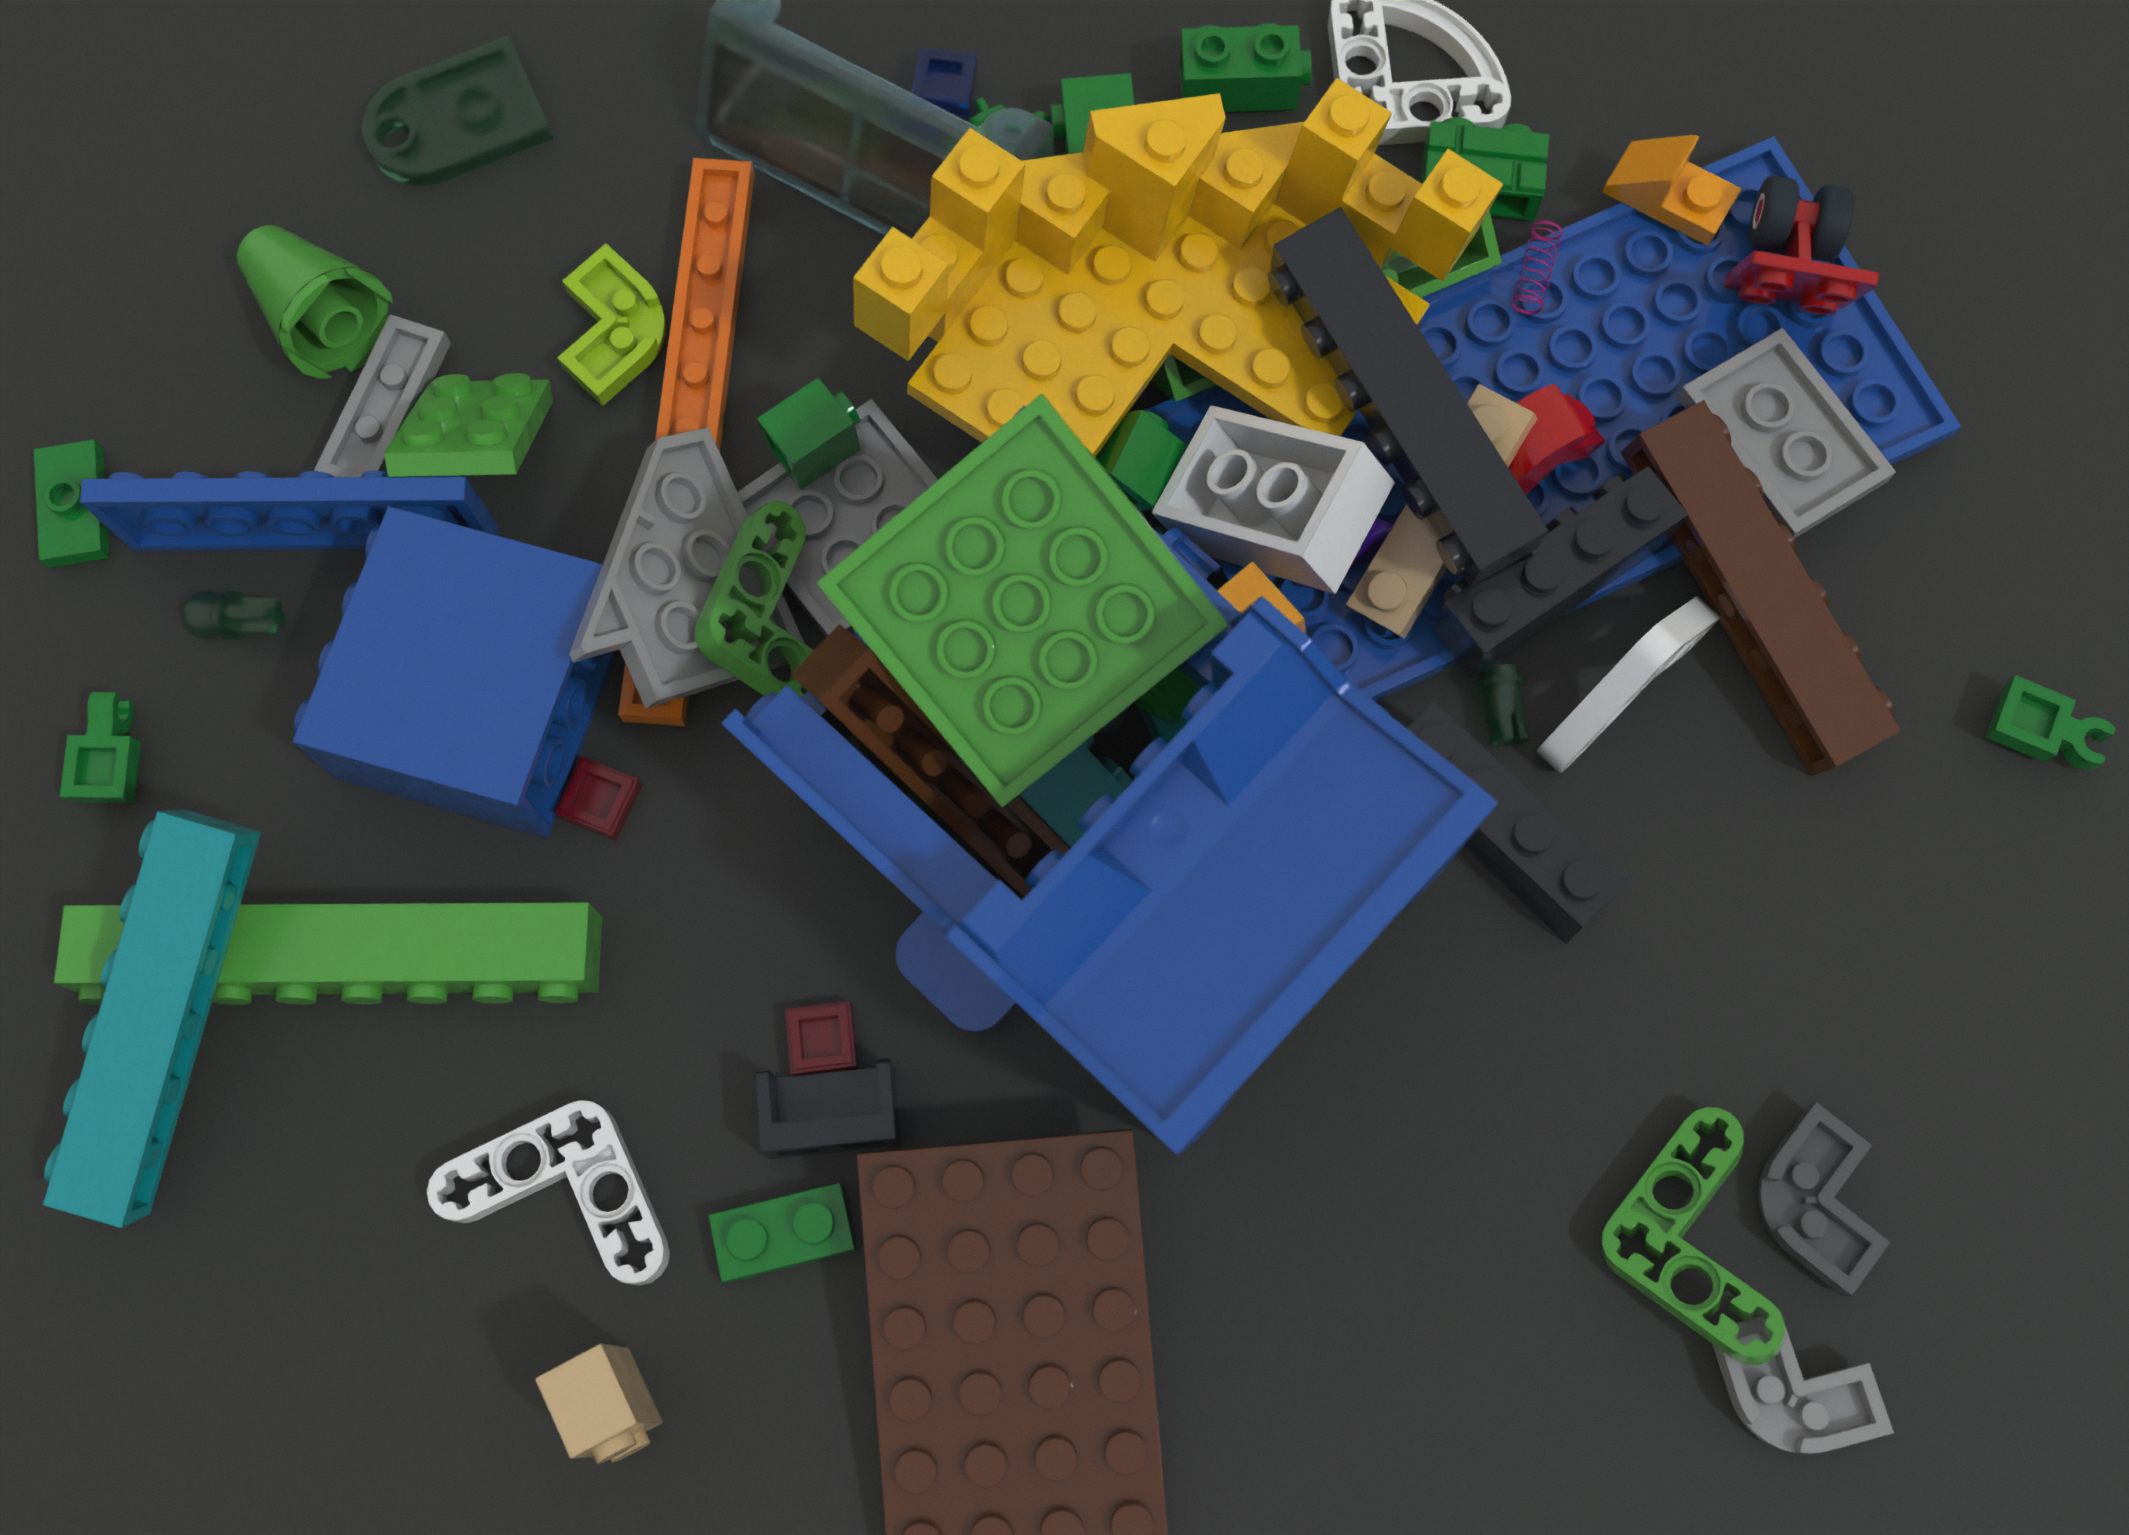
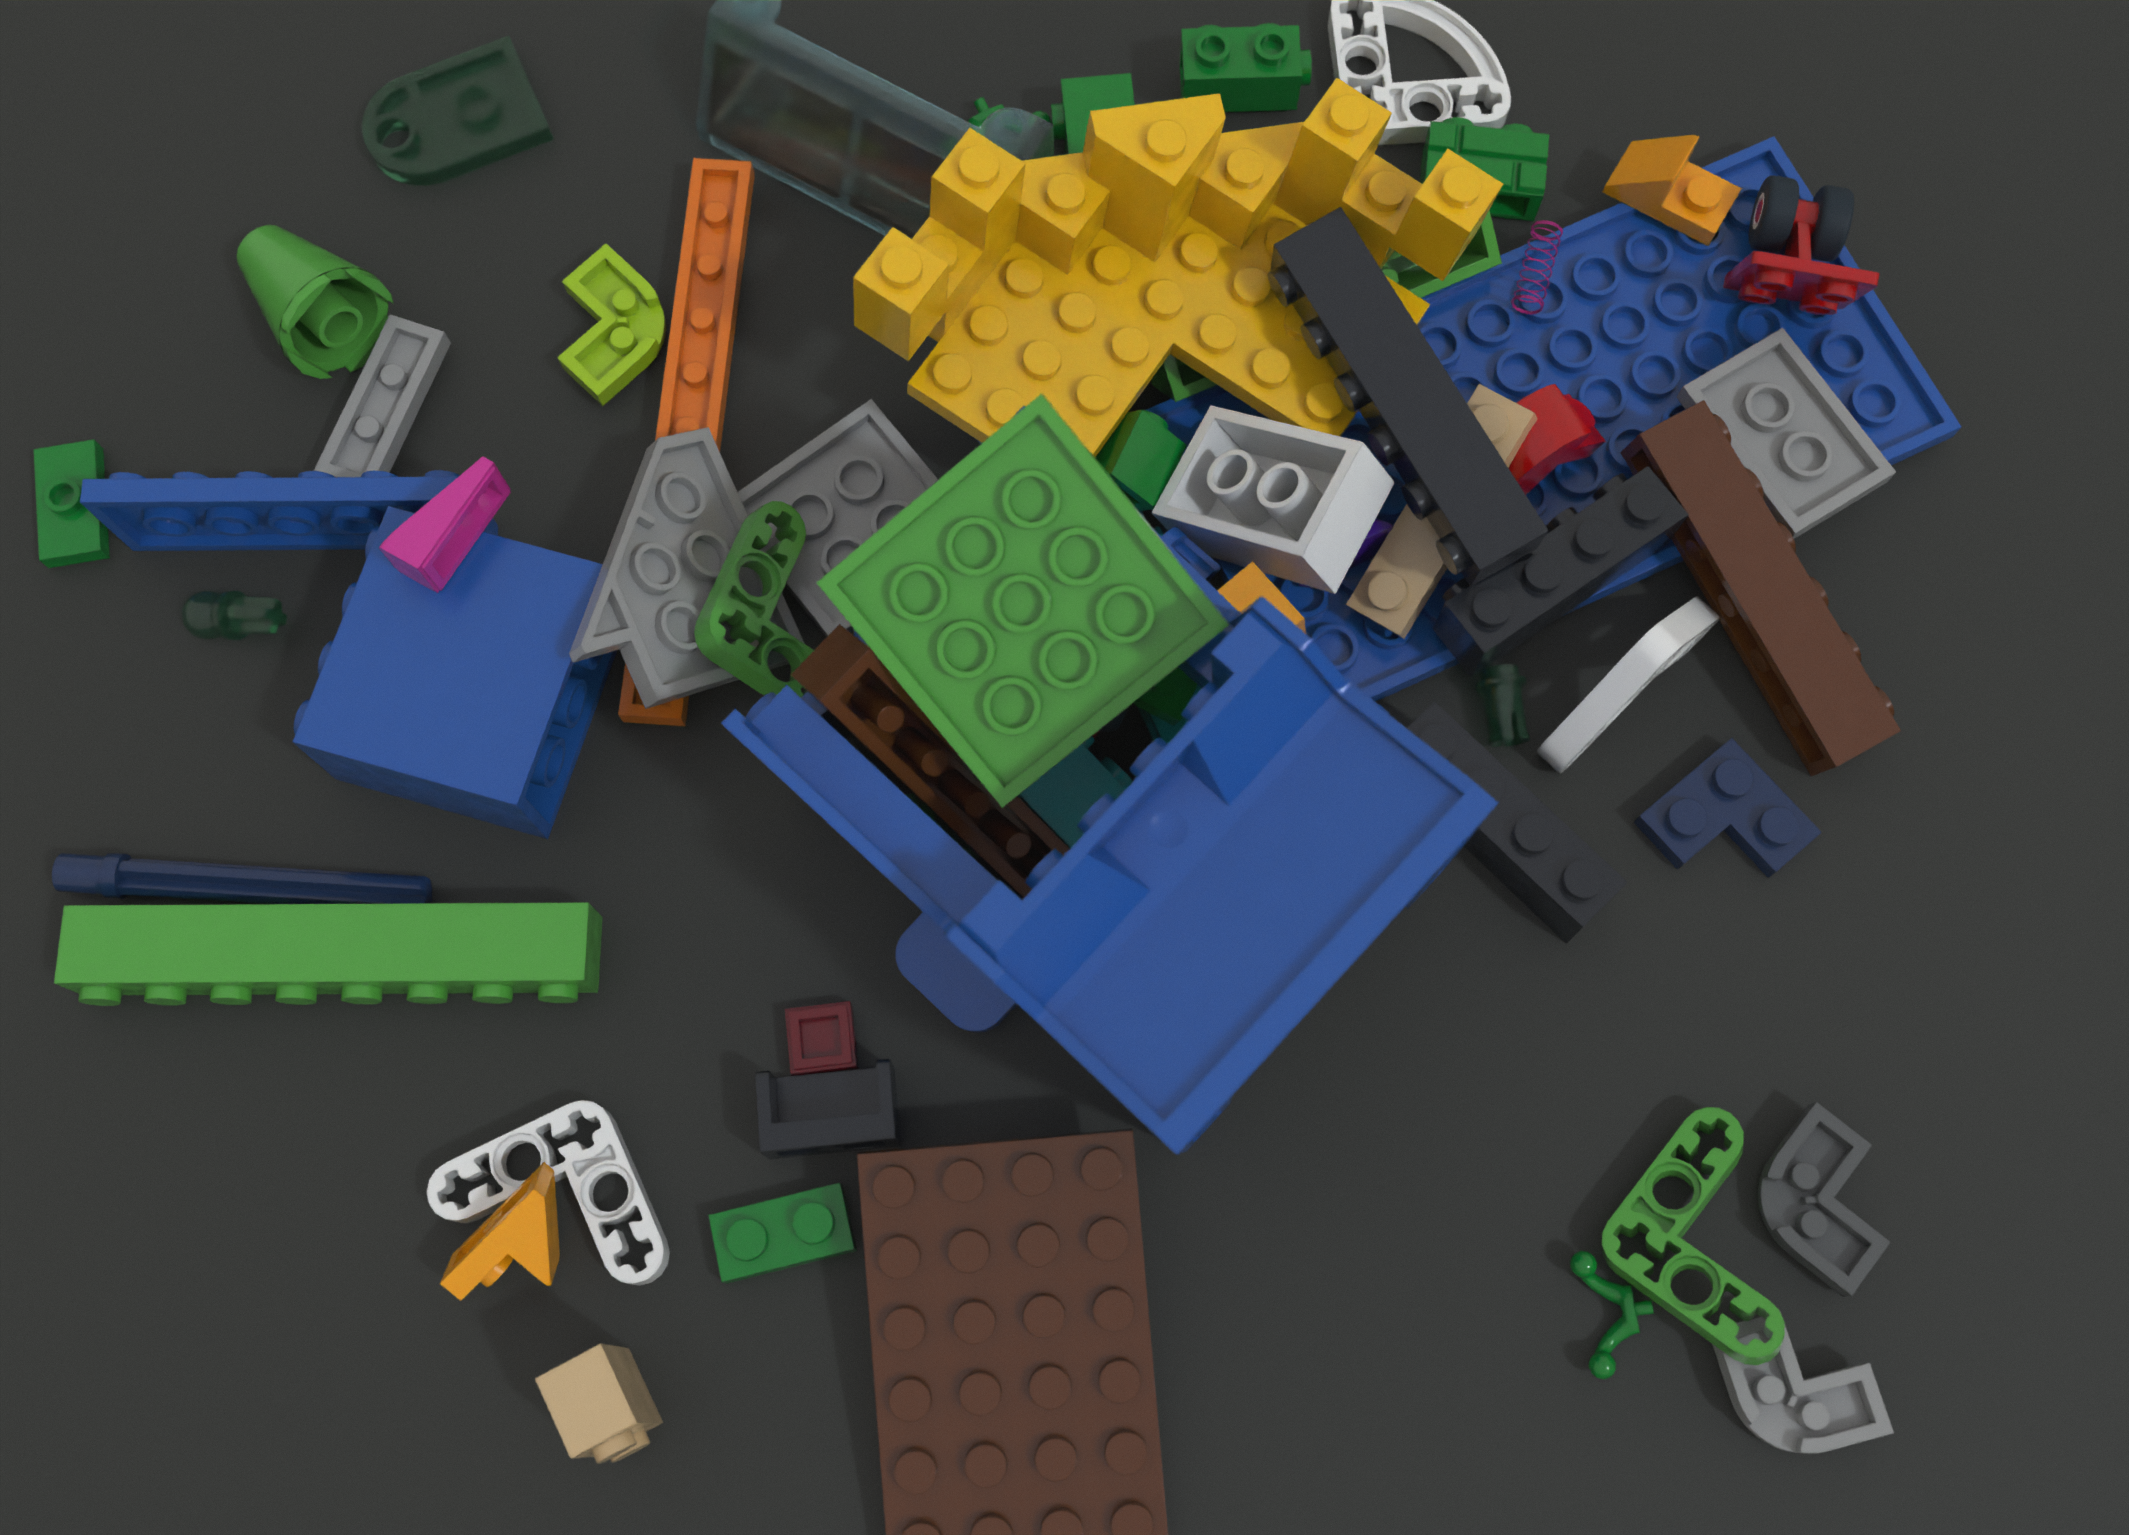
(104, 761): green plate -> none
(121, 876): none -> dark blue axle
(150, 1017): teal brick -> none
(446, 528): none -> dark pink slope
(470, 427): bright green plate -> none
(518, 1230): none -> light orange slope
(598, 798): dark red tile -> none
(811, 432): green brick -> none
(946, 79): clear blue plate -> none
(1601, 1363): none -> green piece
(1733, 797): none -> dark blue plate
(2041, 724): green plate -> none

